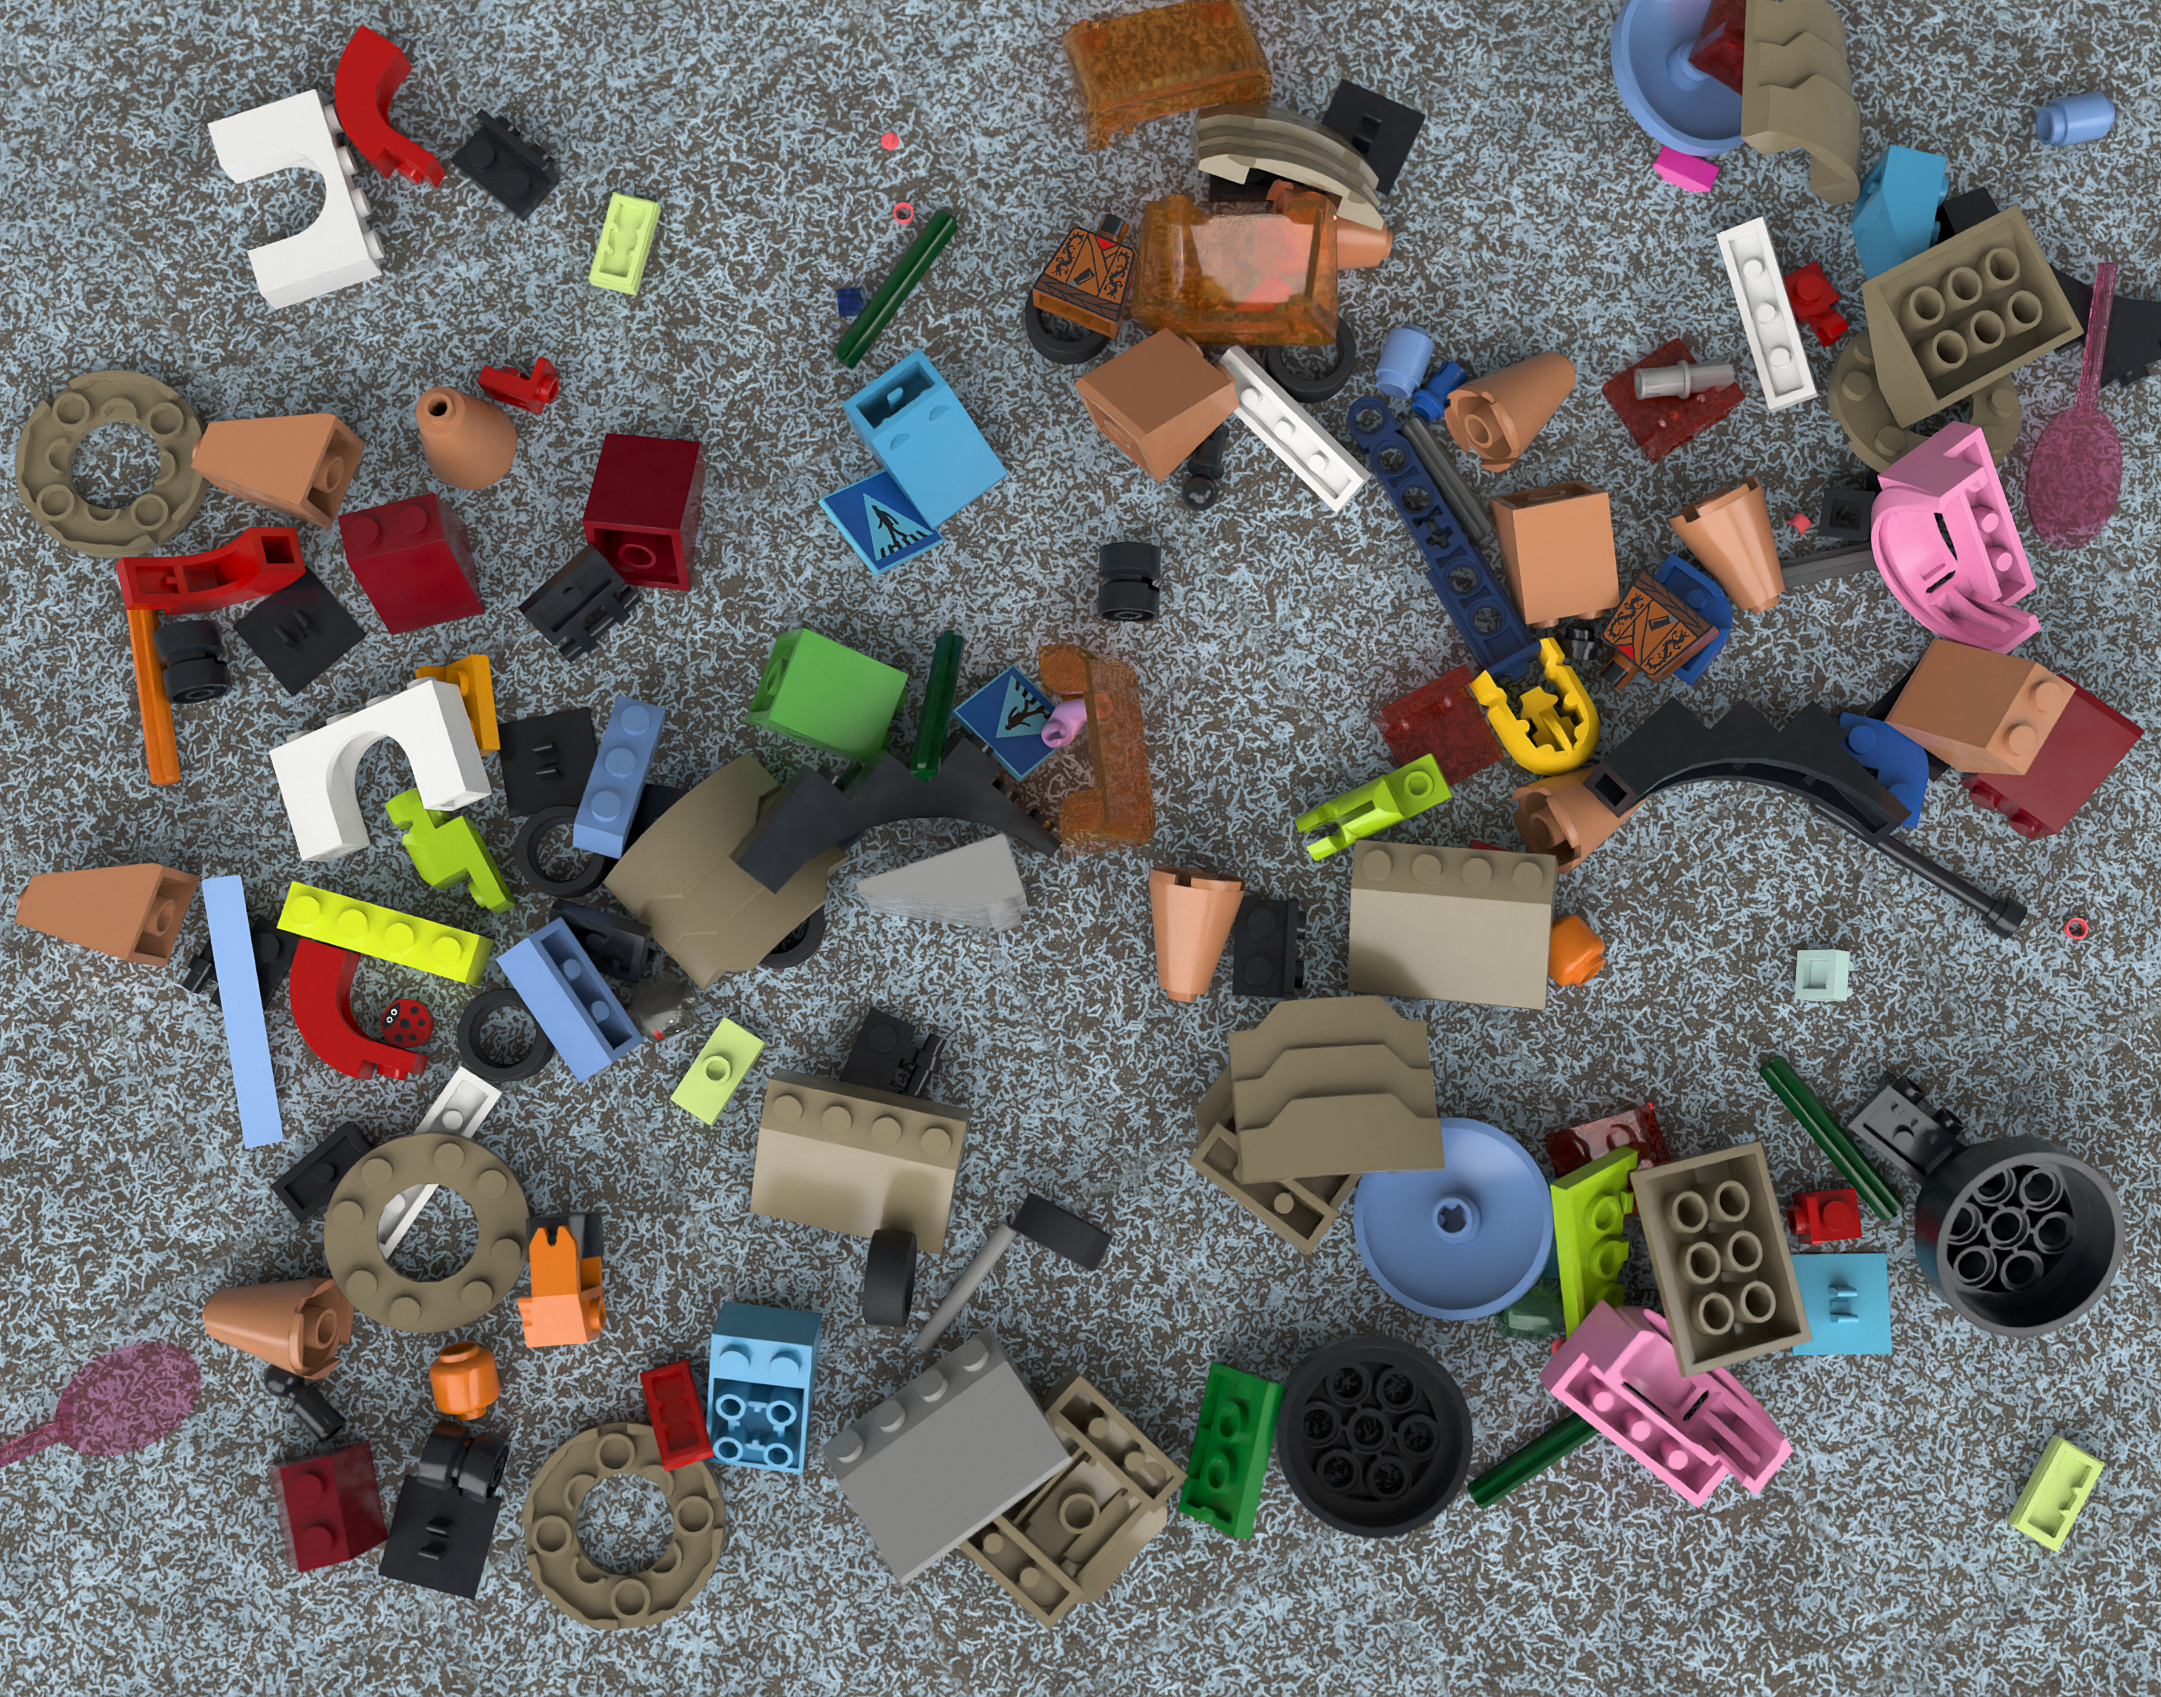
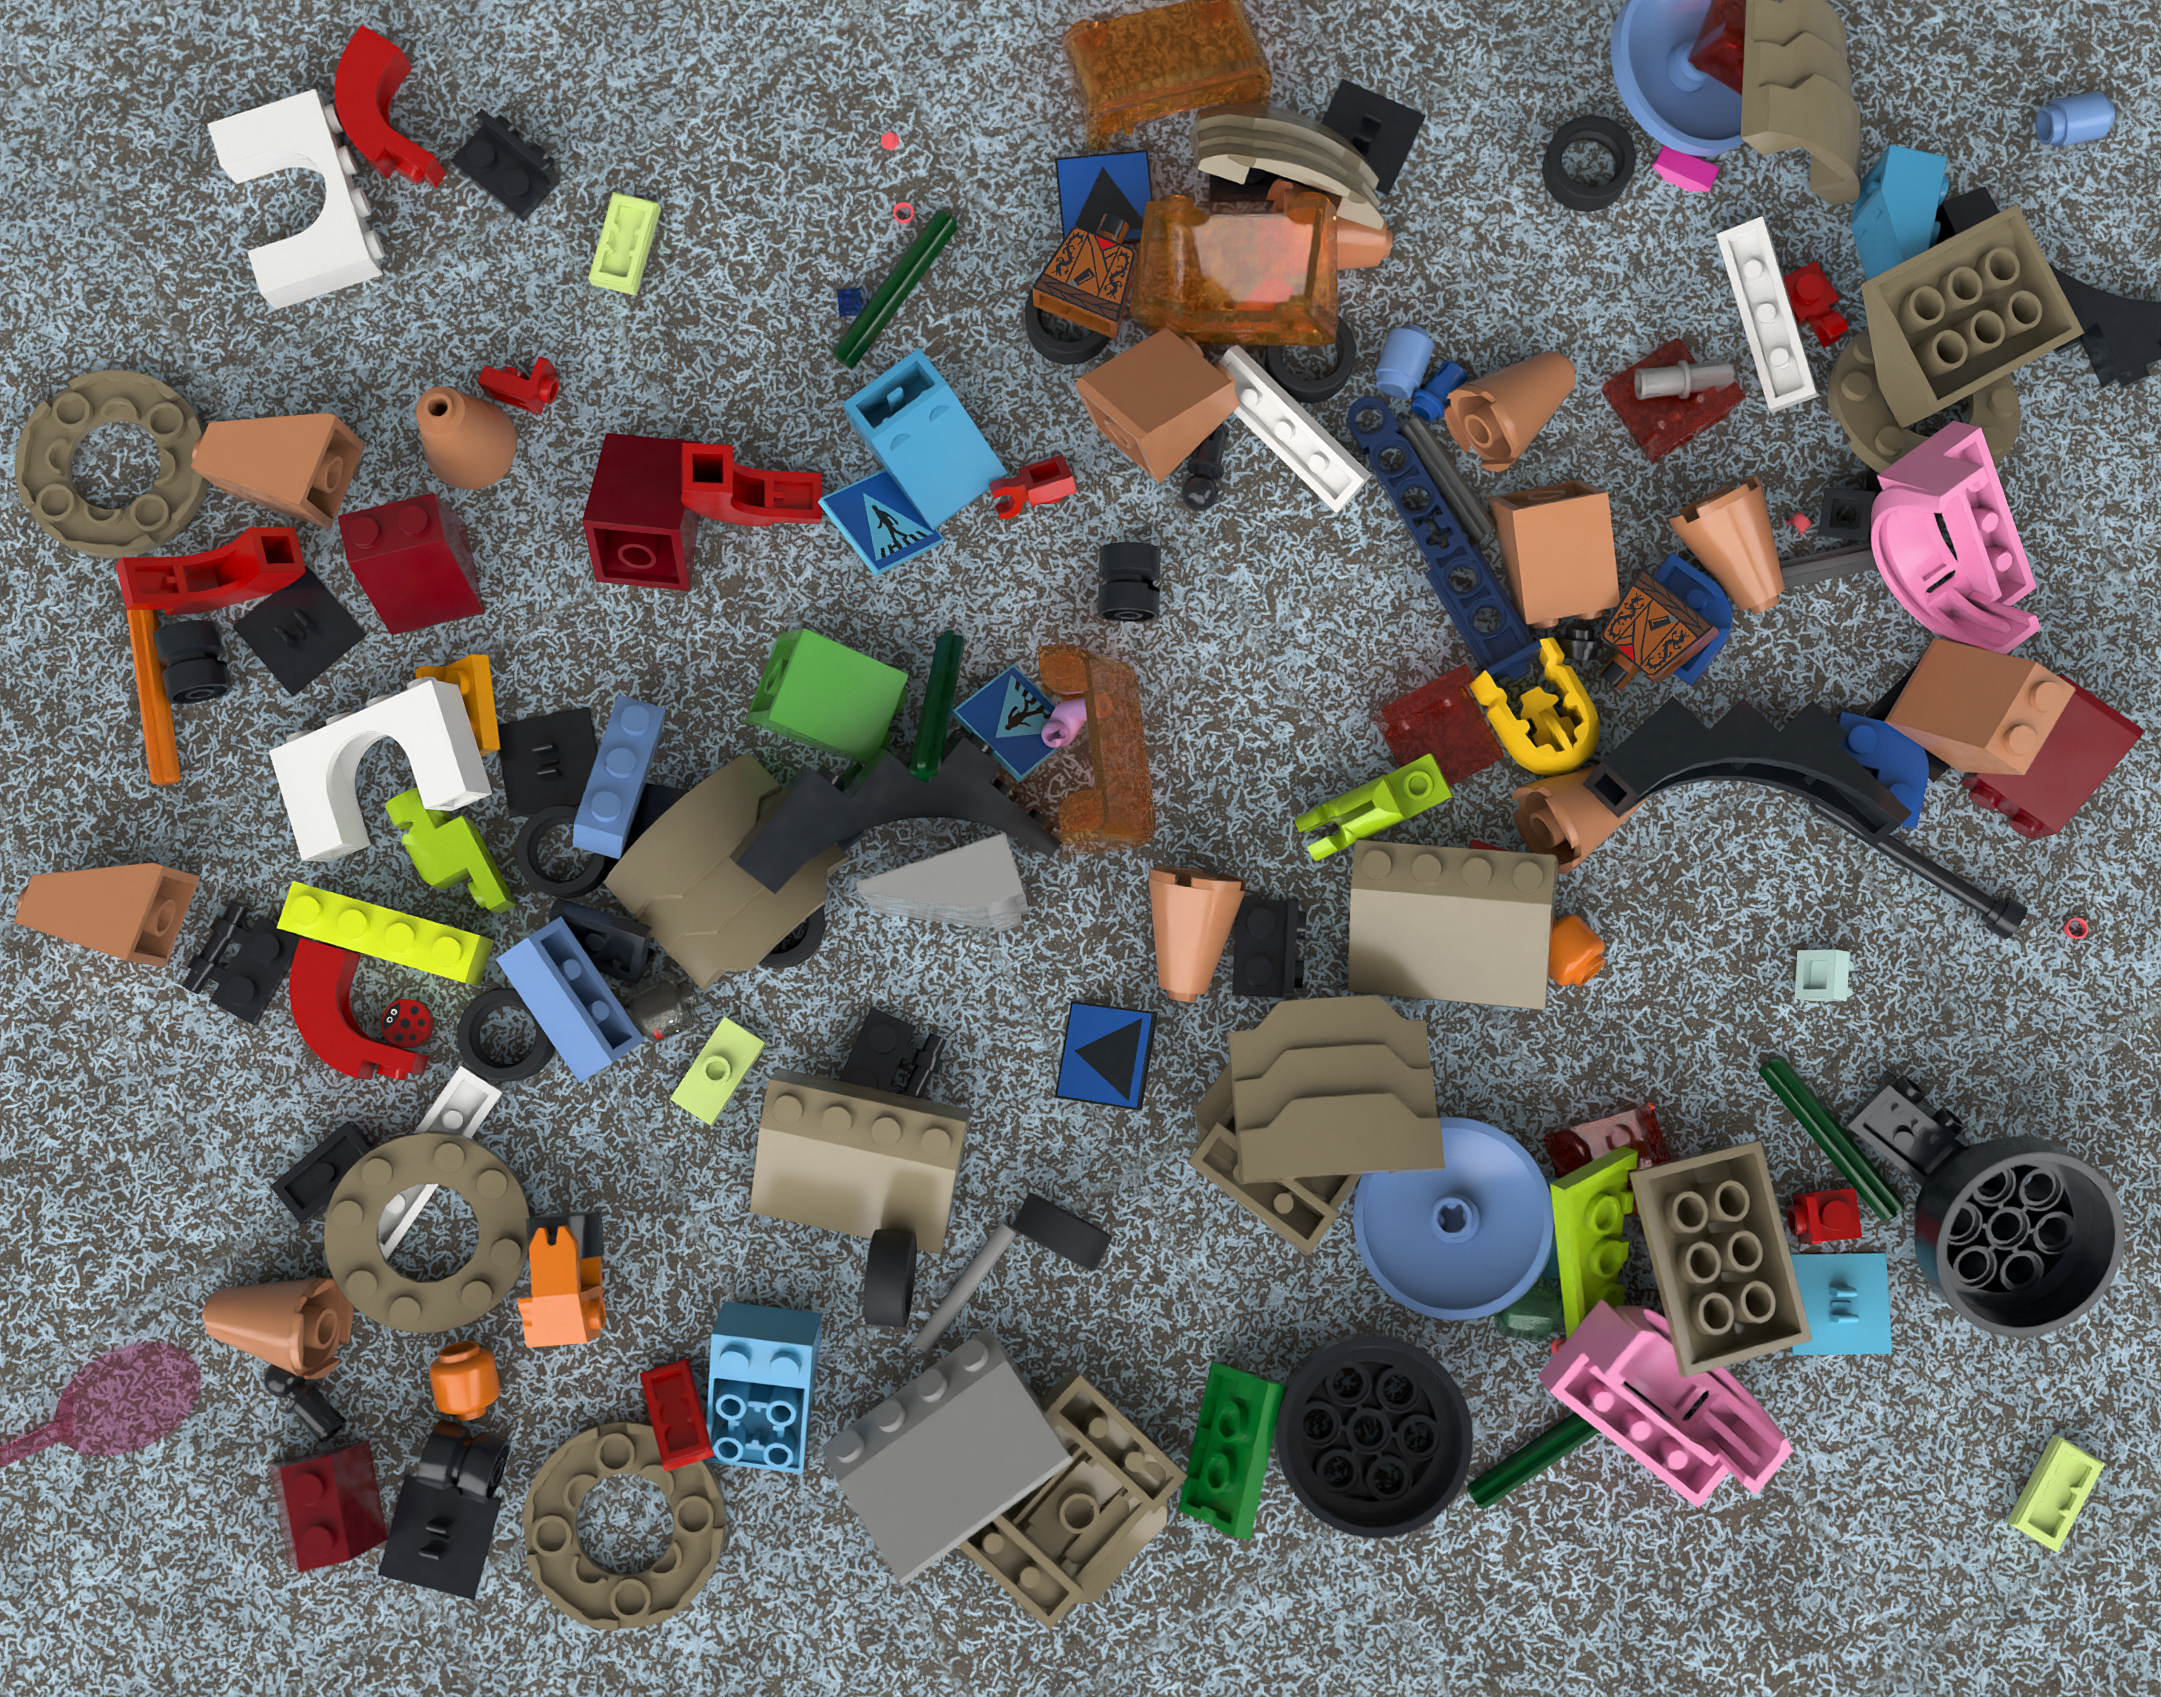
(242, 1010): light blue sticker -> none
(574, 595): black plate -> none
(744, 495): none -> red arch
(1039, 483): none -> red plate
(1101, 186): none -> blue piece
(1106, 1055): none -> piece
(1608, 135): none -> black tyre
(2078, 455): clear pink piece -> none

